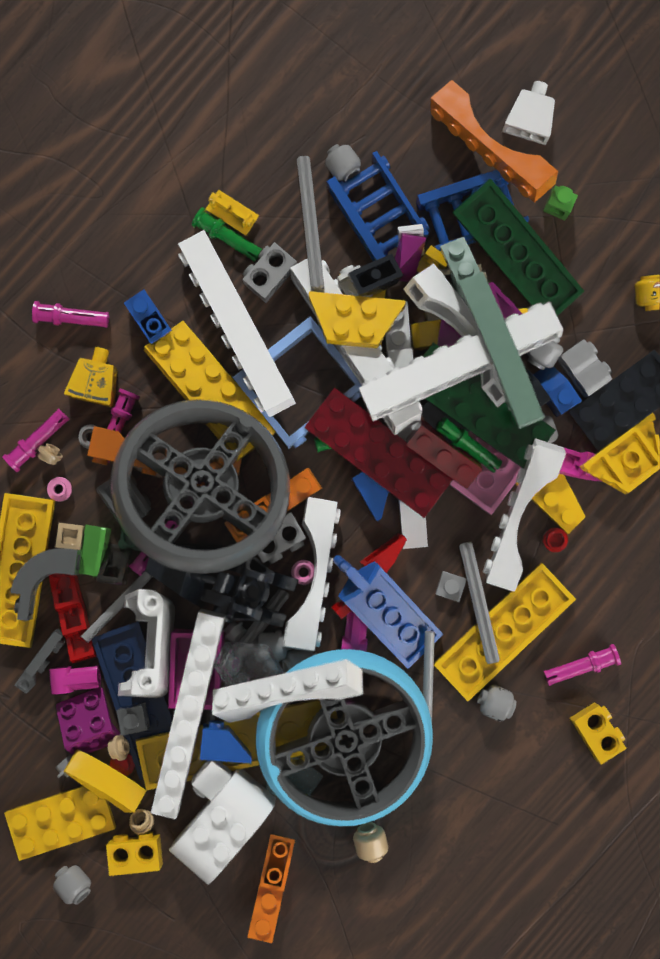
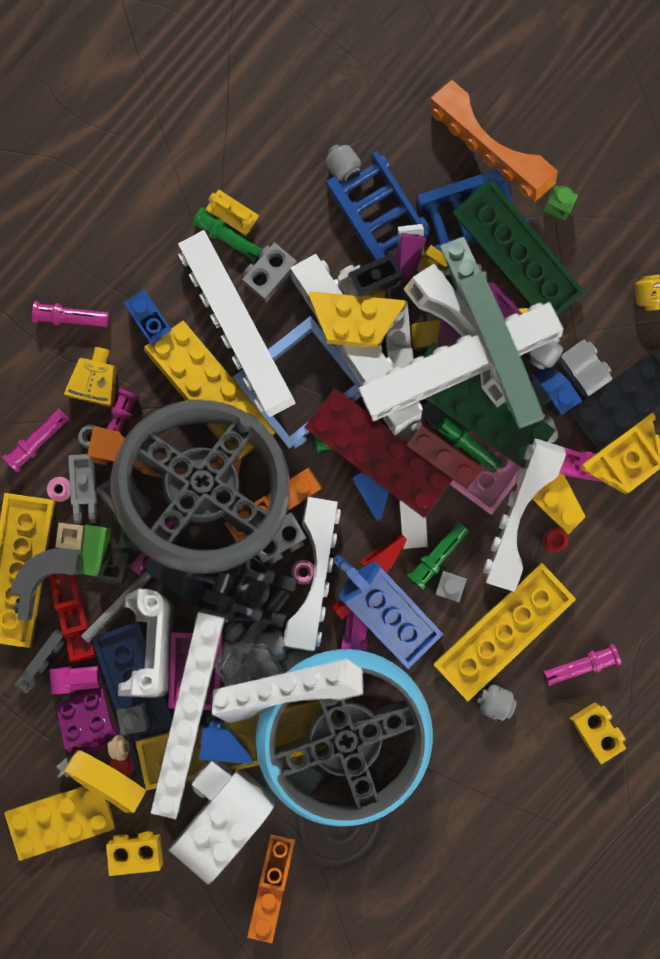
(49, 454): tan plate -> none
(72, 884): light grey head -> none
(83, 486): none -> light grey hinge
(138, 816): tan plate -> none
(310, 223): light grey axle -> none
(370, 842): tan head -> none
(428, 669): light grey bar -> none
(430, 564): none -> green pin
(479, 603): light grey axle -> none
(531, 115): white torso -> none

